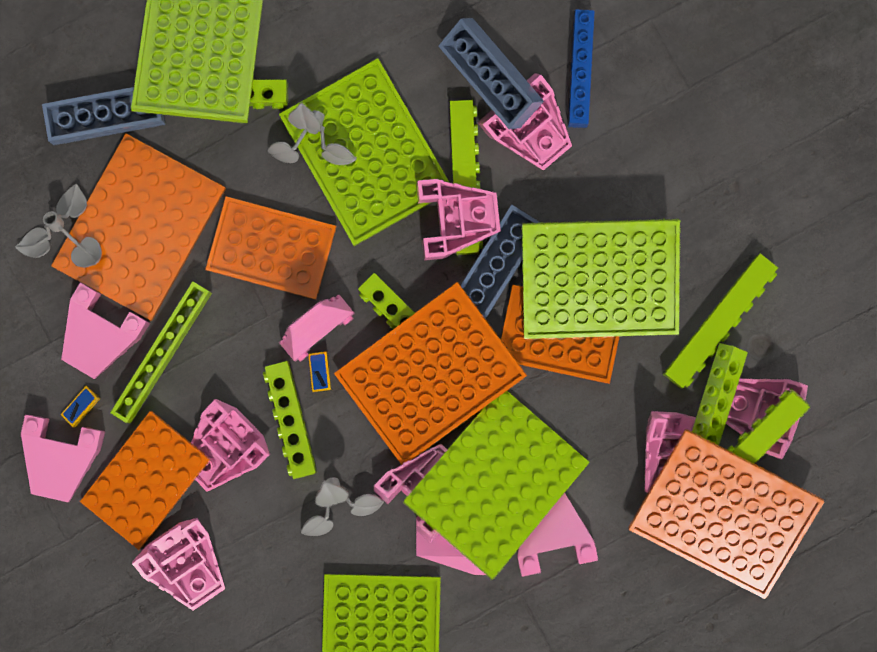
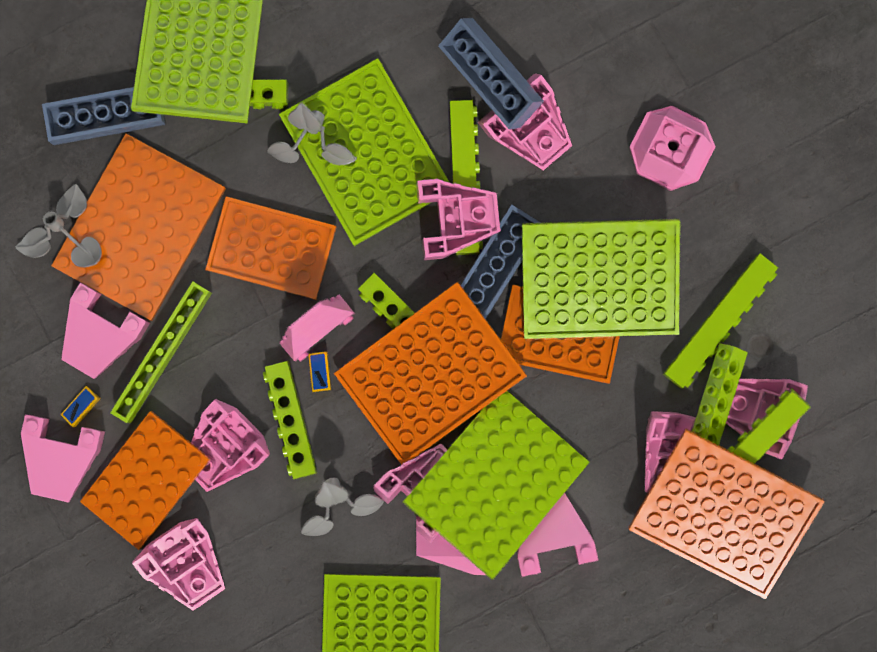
(581, 68): blue brick -> none
(668, 167): none -> bright pink piece

